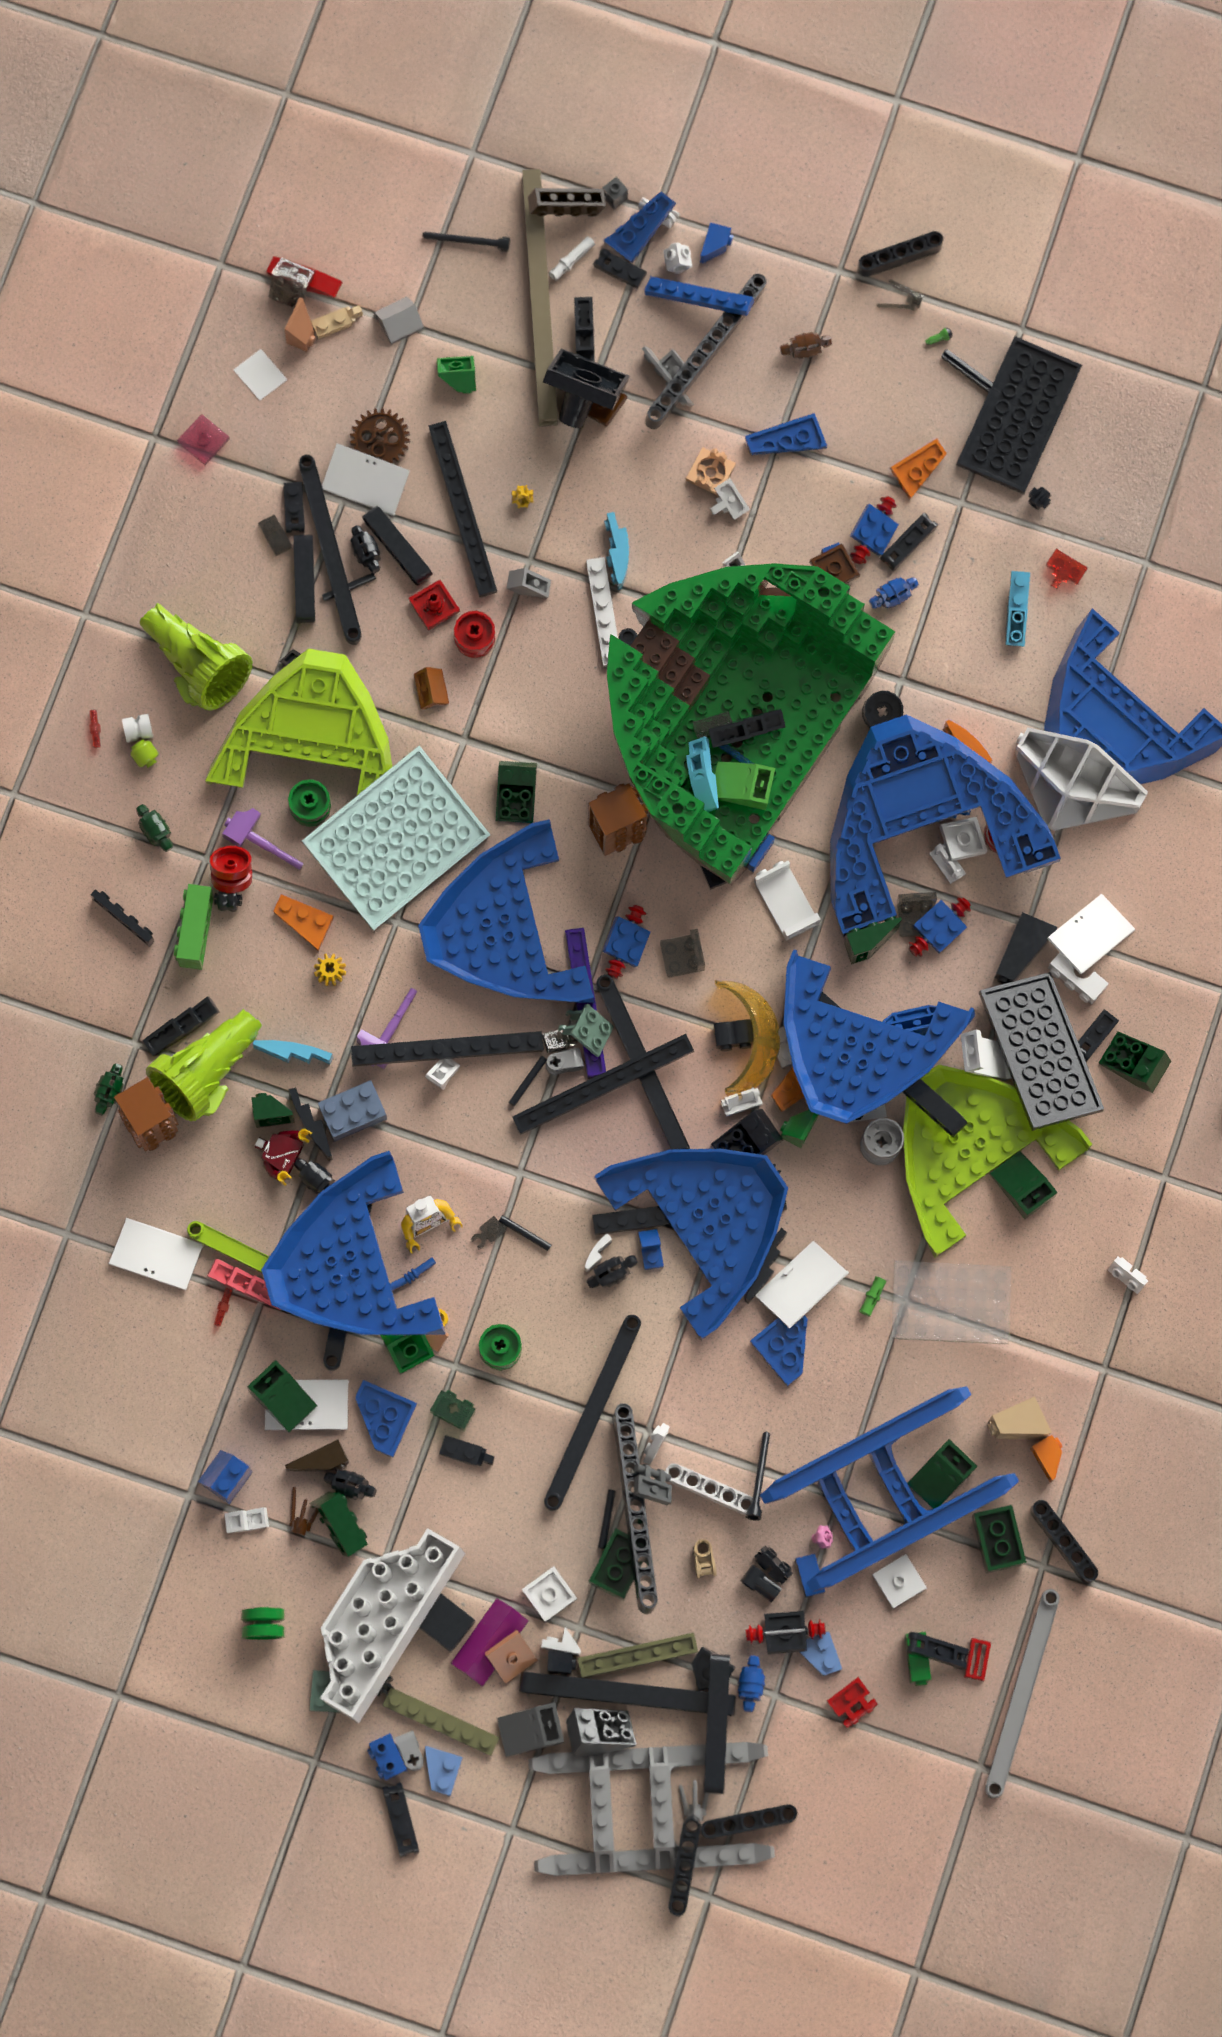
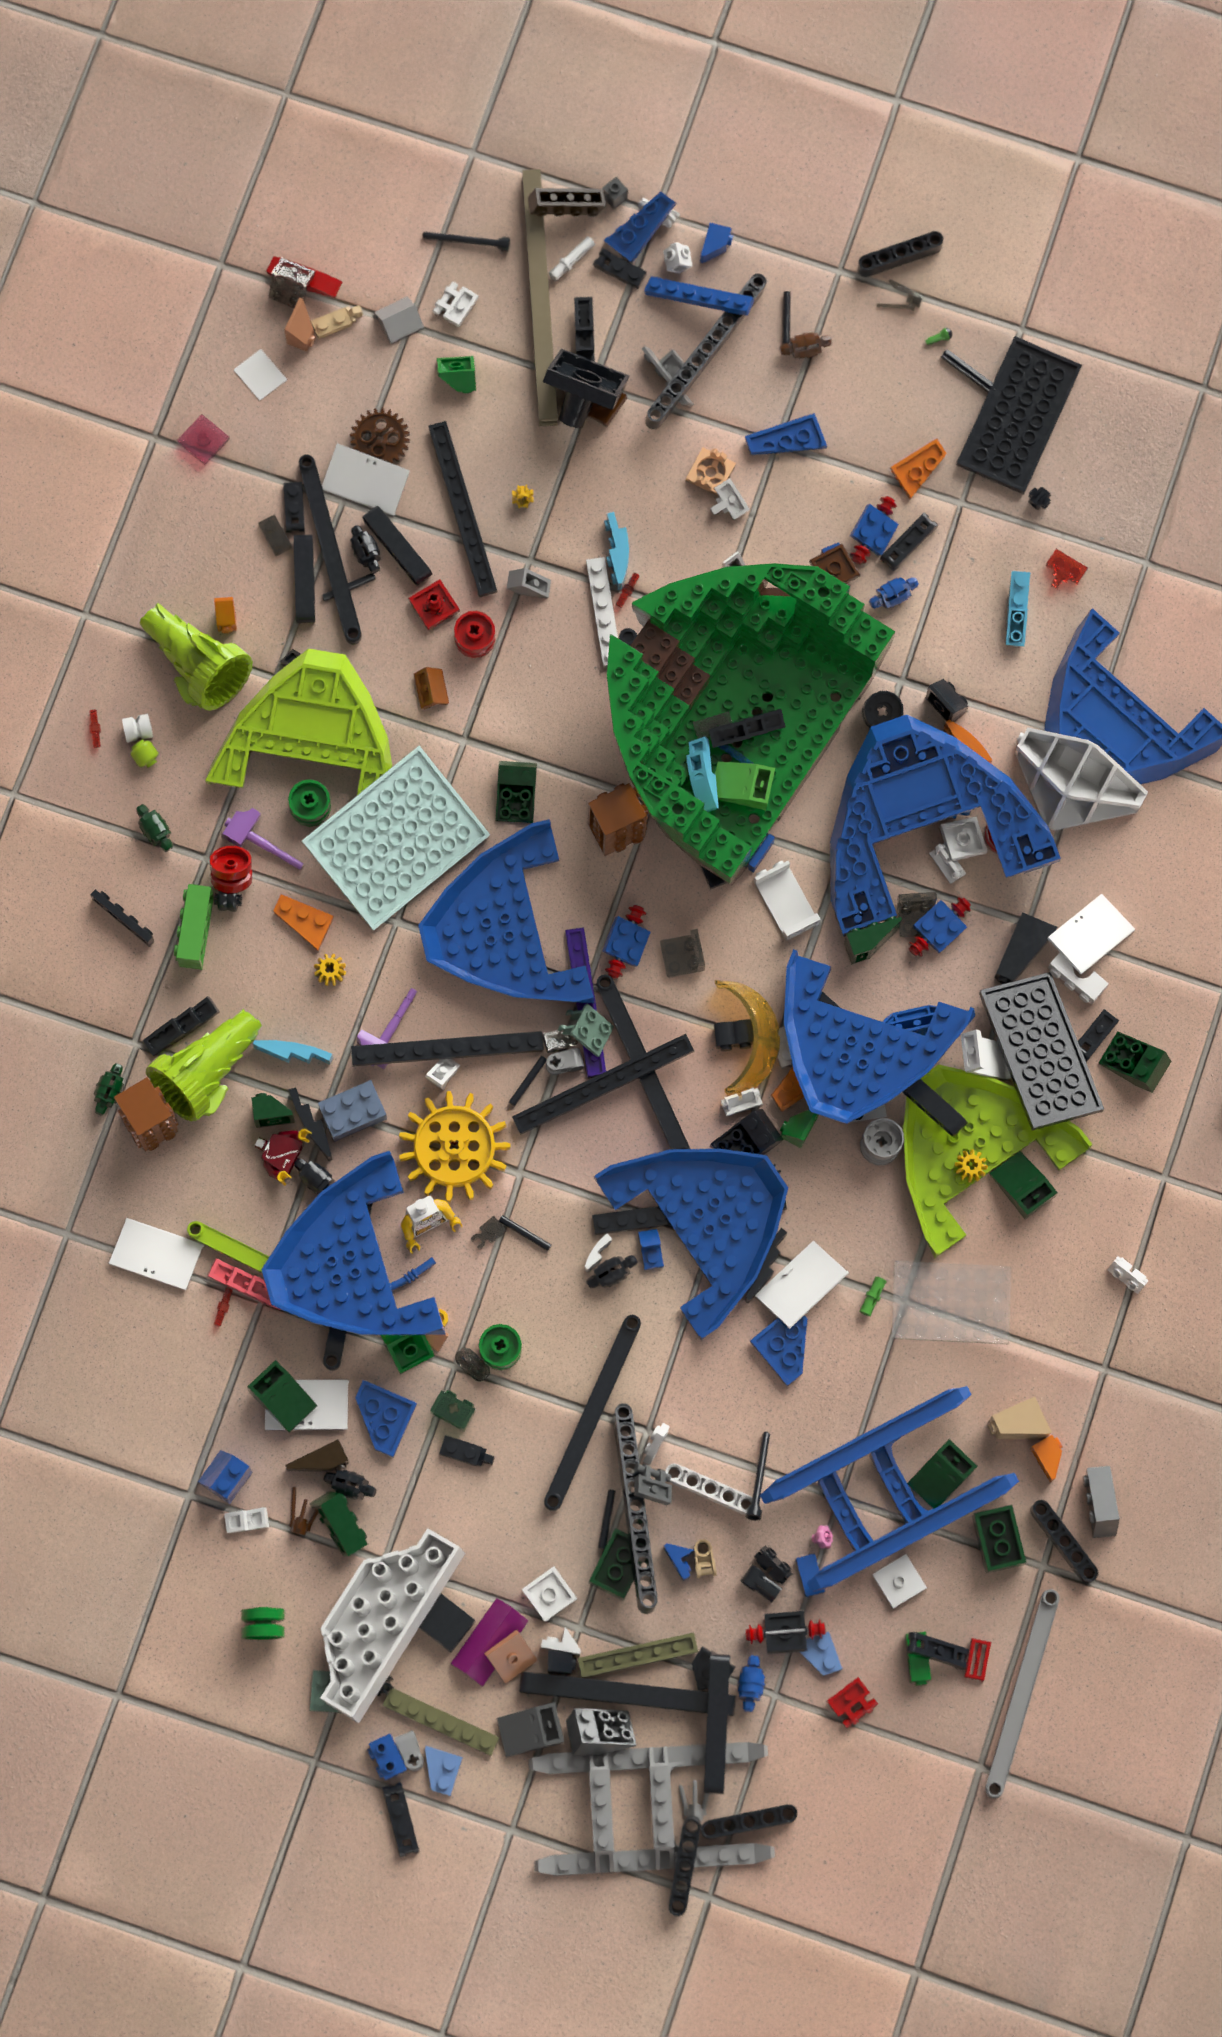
(225, 614): none -> orange slope
(460, 306): none -> white plate
(464, 1118): none -> yellow gear
(472, 1364): none -> clear smoke plate
(627, 589): none -> clear red bar
(676, 1555): none -> blue slope
(786, 316): none -> black bar
(946, 700): none -> black slope
(976, 1161): none -> yellow gear
(1101, 1501): none -> wedge

